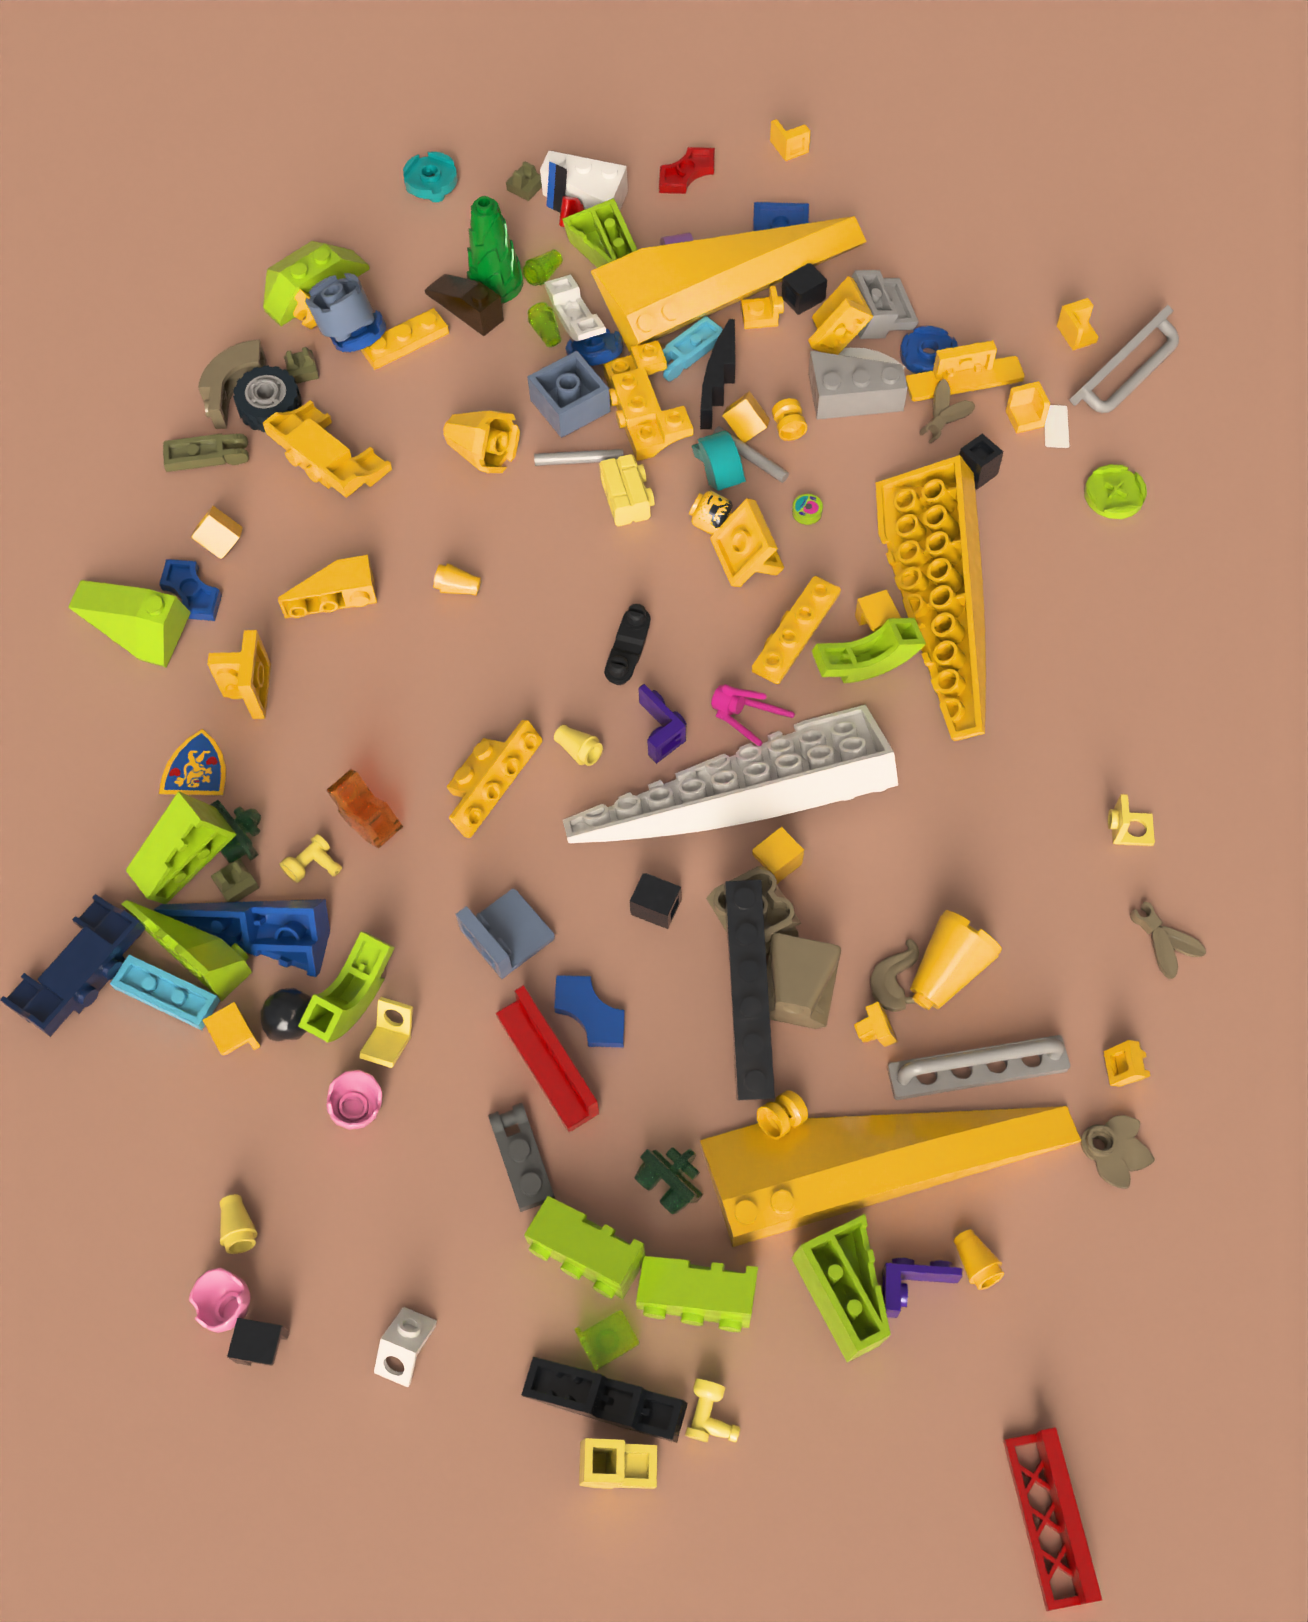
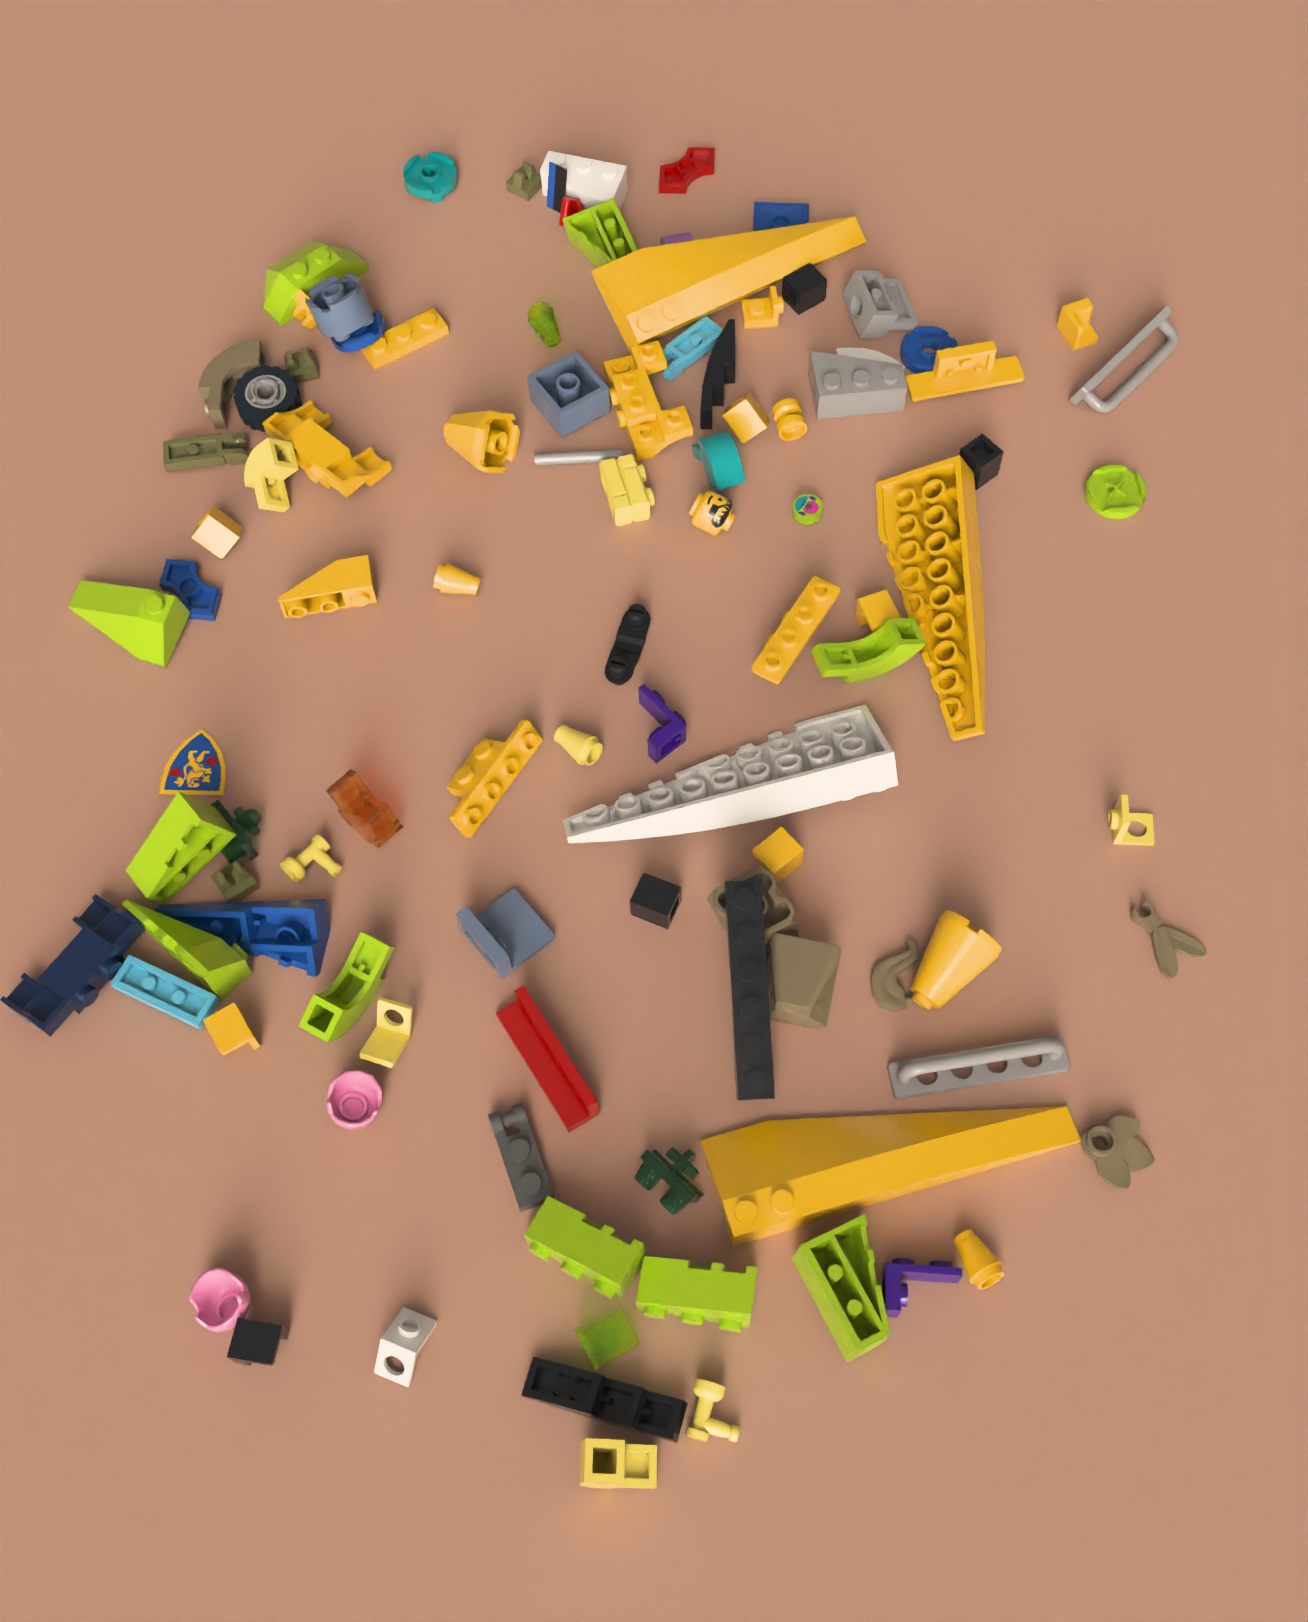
(236, 1227): light yellow cone -> none
(244, 673): yellow bracket -> none
(266, 471): none -> light yellow brick
(283, 1013): black hair -> none
(468, 301): dark brown slope -> none
(491, 251): green cone -> none
(540, 268): clear neon green cone -> none
(572, 310): white slope -> none
(578, 1000): blue tile -> none
(598, 348): blue tile -> none
(732, 700): dark pink plant -> none
(746, 545): yellow bracket -> none
(758, 459): light grey bar -> none
(785, 1112): yellow wheel -> none
(790, 142): yellow panel -> none
(840, 318): yellow bracket -> none
(876, 1026): yellow tile -> none
(943, 412): dark tan piece -> none
(1027, 407): yellow panel -> none
(1057, 427): white sticker -> none
(1067, 1516): red fence -> none
(1125, 1063): yellow tile -> none

